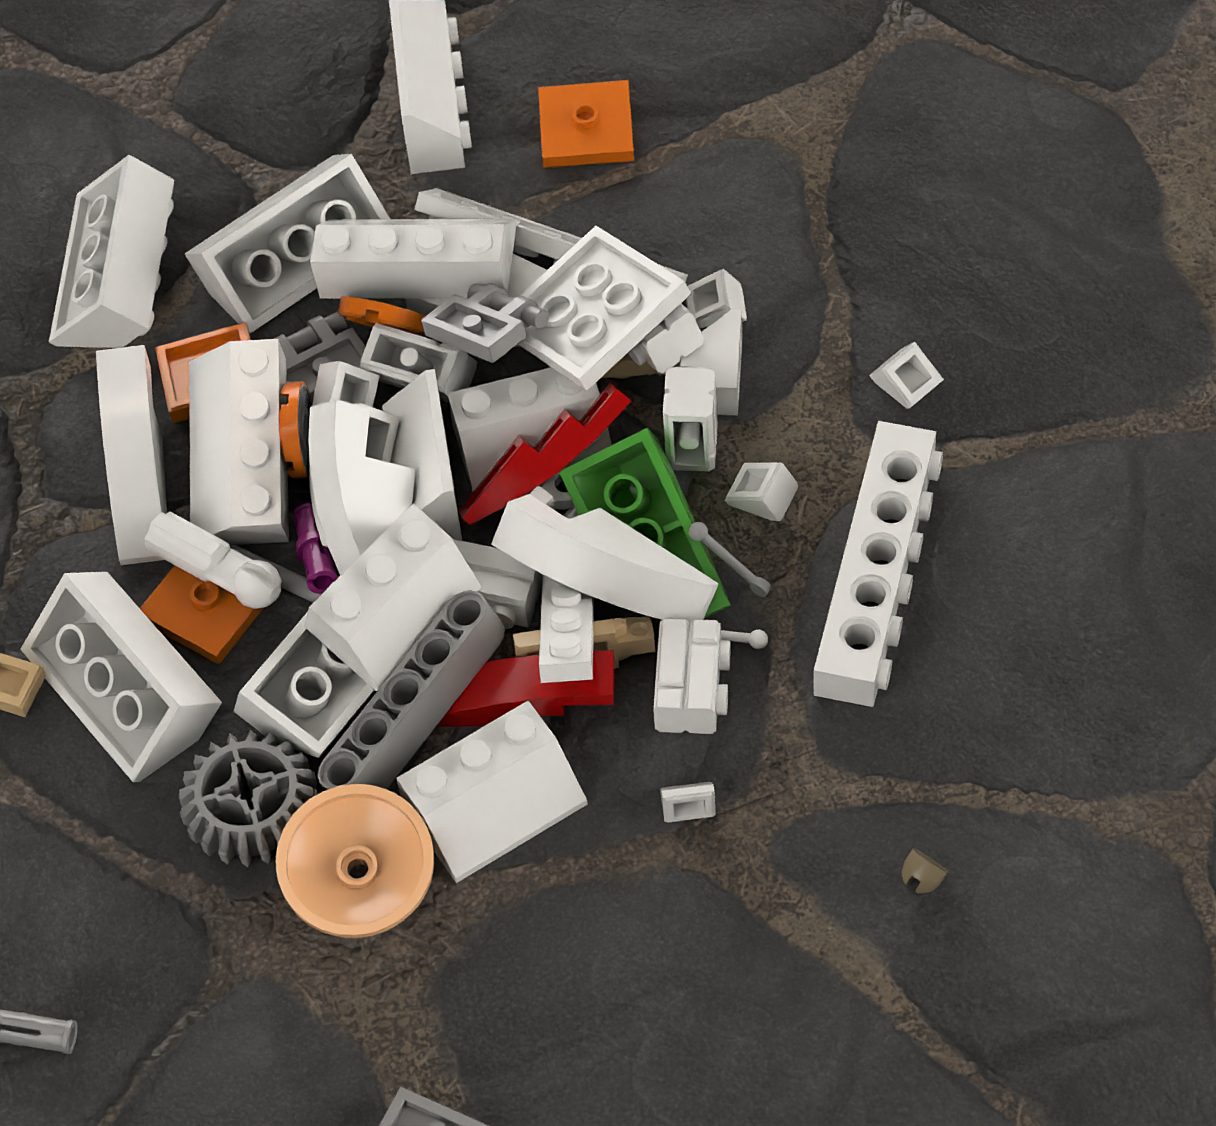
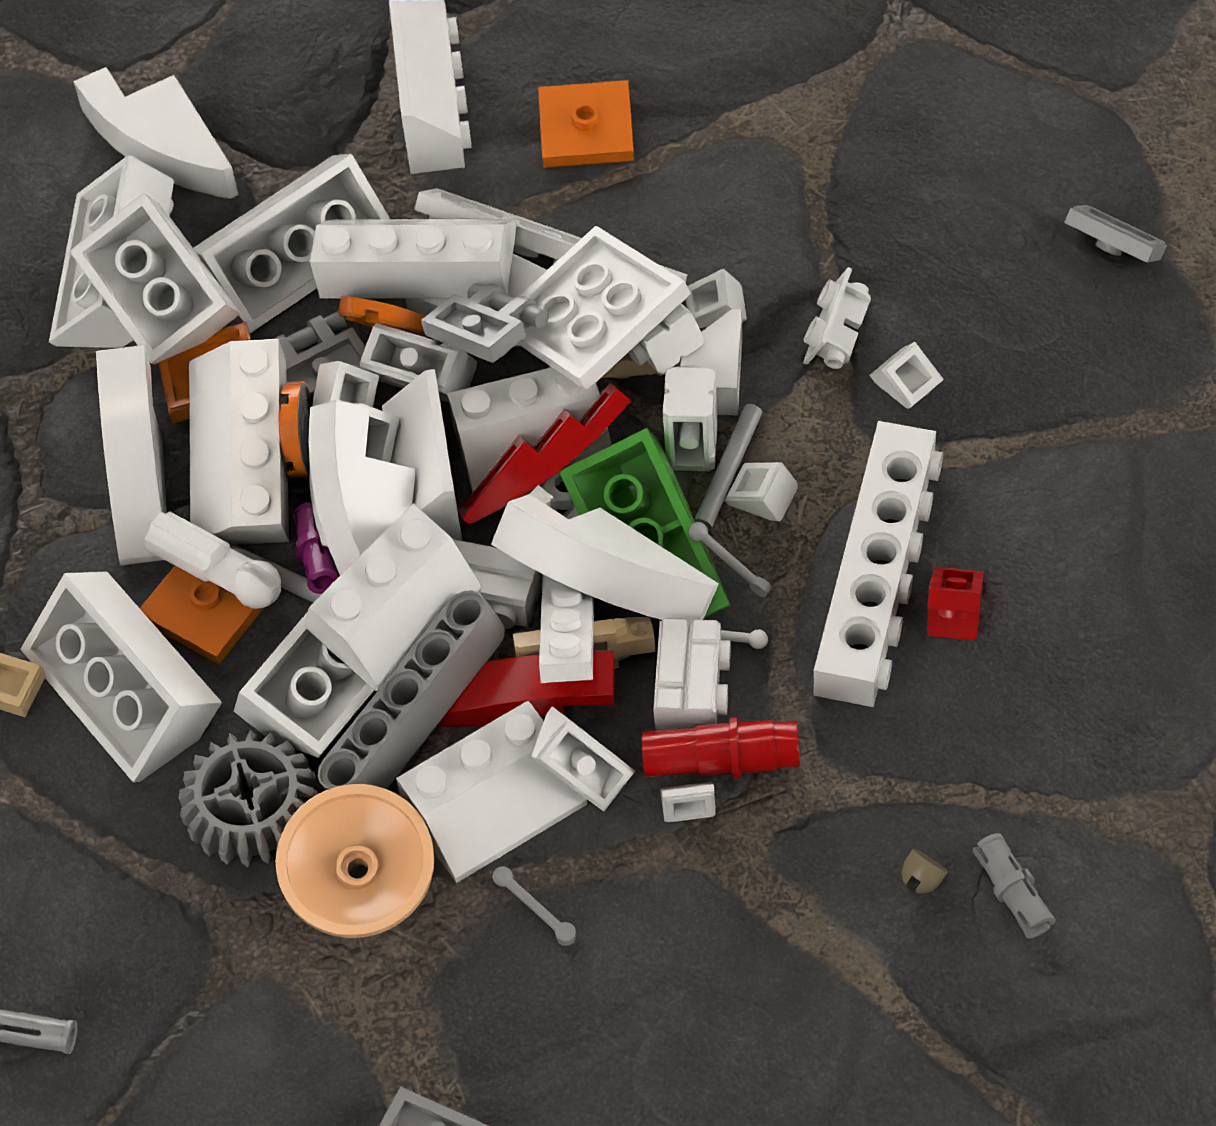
(154, 280): none -> white slope
(159, 130): none -> white slope
(564, 932): none -> light grey hinge
(580, 760): none -> white slope
(722, 748): none -> red piece
(728, 465): none -> light grey bar
(827, 334): none -> white hinge
(954, 603): none -> red slope
(1014, 885): none -> light grey pin
(1115, 235): none -> light grey plate

